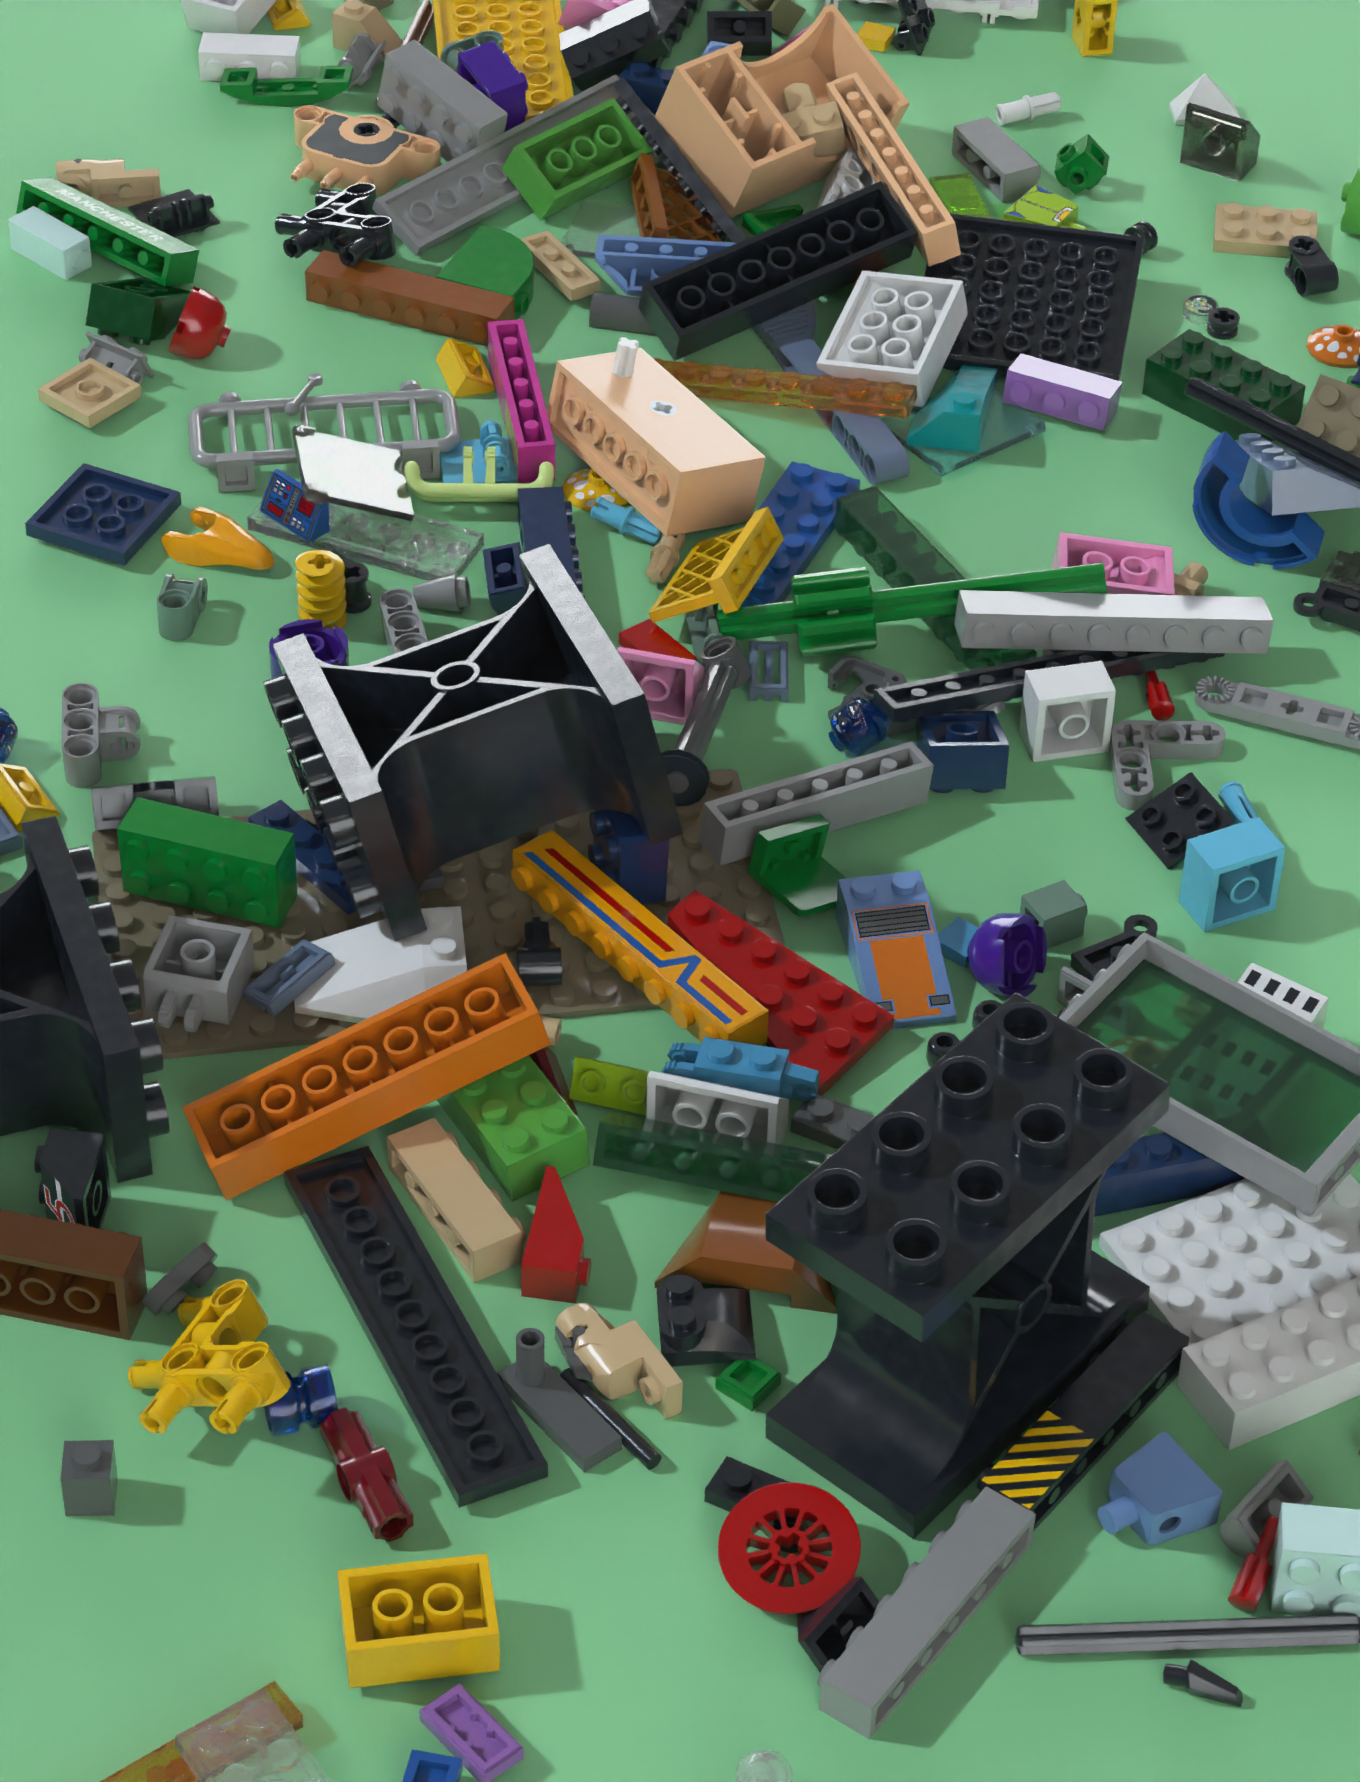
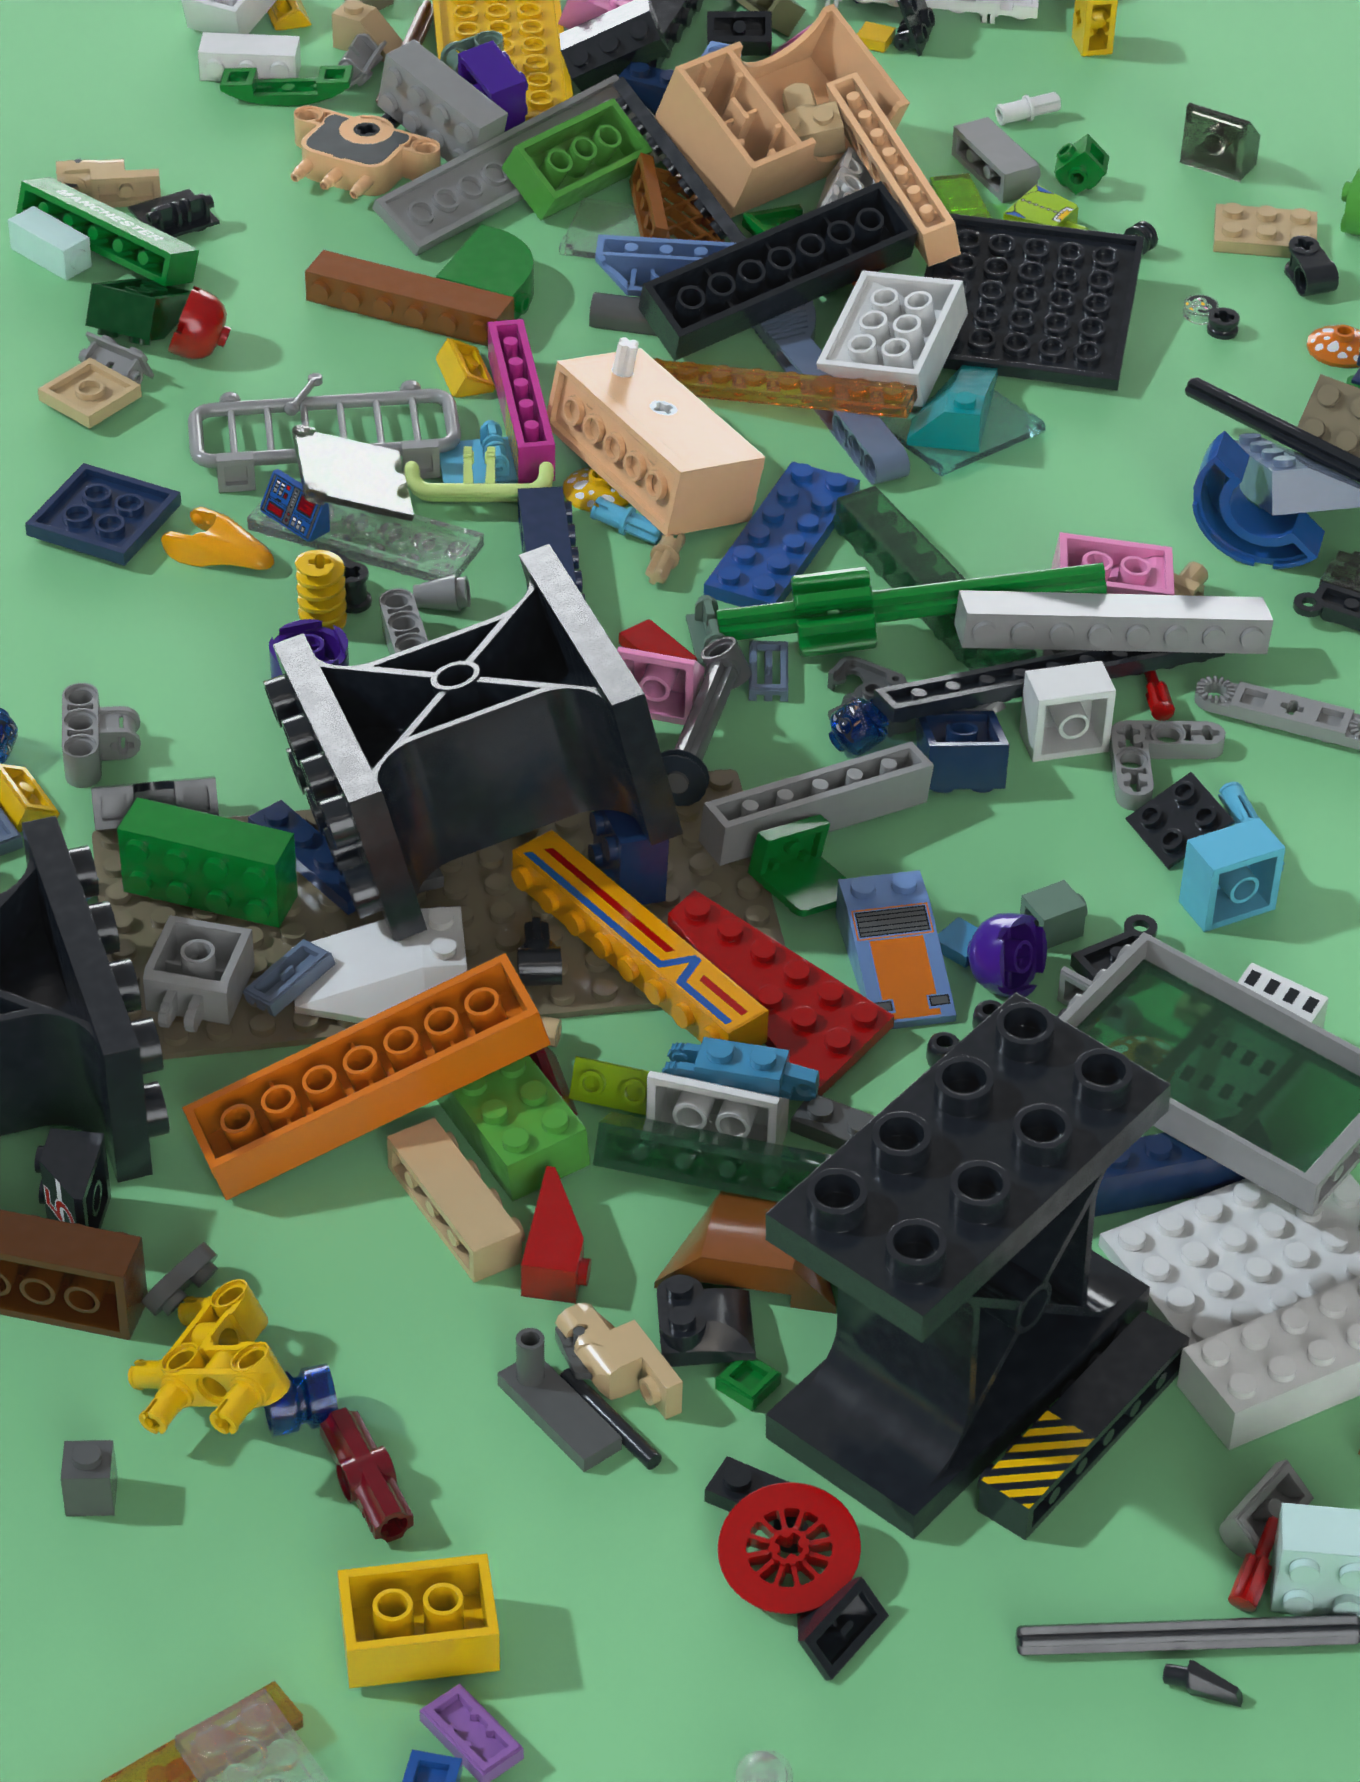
(180, 606): sand green piece -> none
(341, 225): black pin -> none
(416, 1327): black plate -> none
(504, 576): dark blue brick -> none
(562, 266): tan plate -> none
(721, 569): yellow fence -> none
(925, 1612): light grey brick -> none
(1062, 392): medium lavender brick -> none
(1160, 1494): medium blue torso -> none
(1200, 357): dark green brick -> none
(1203, 93): white slope -> none

